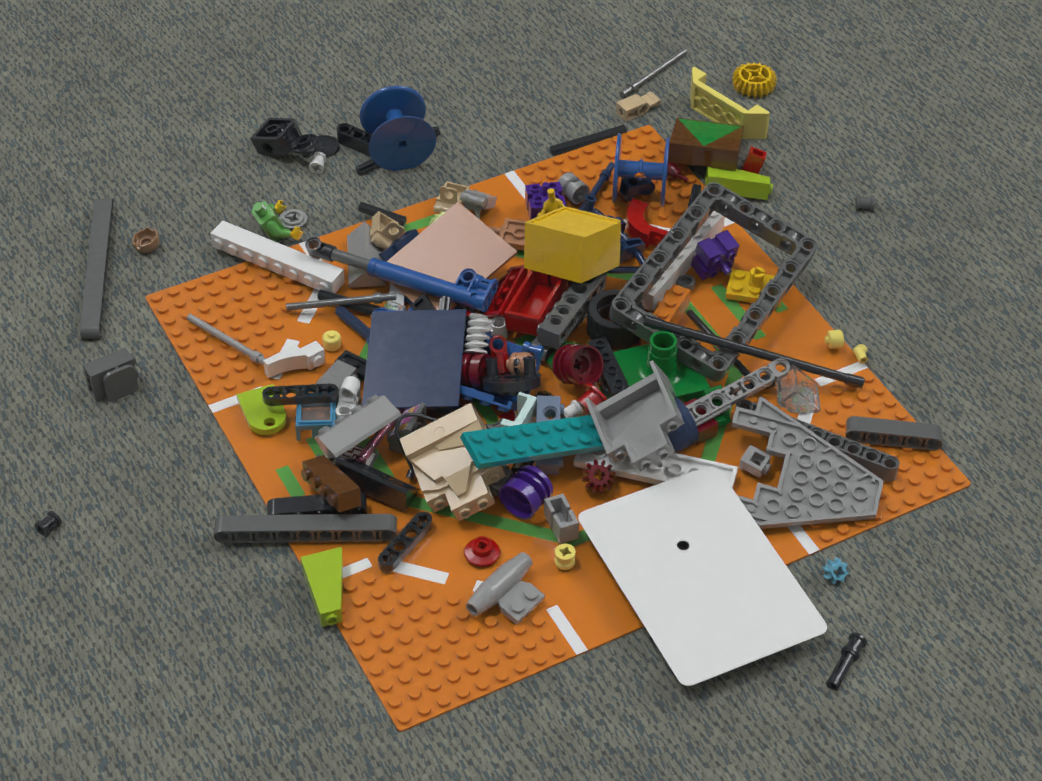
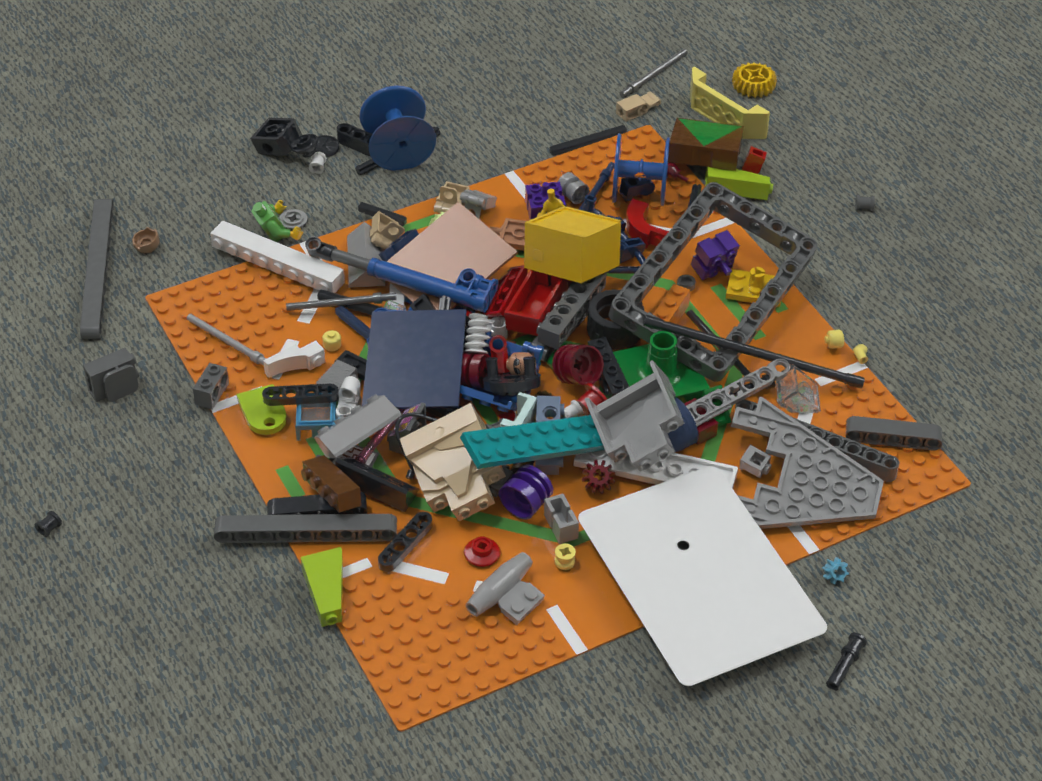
(211, 386): none -> dark grey brick
(682, 263): white brick -> none

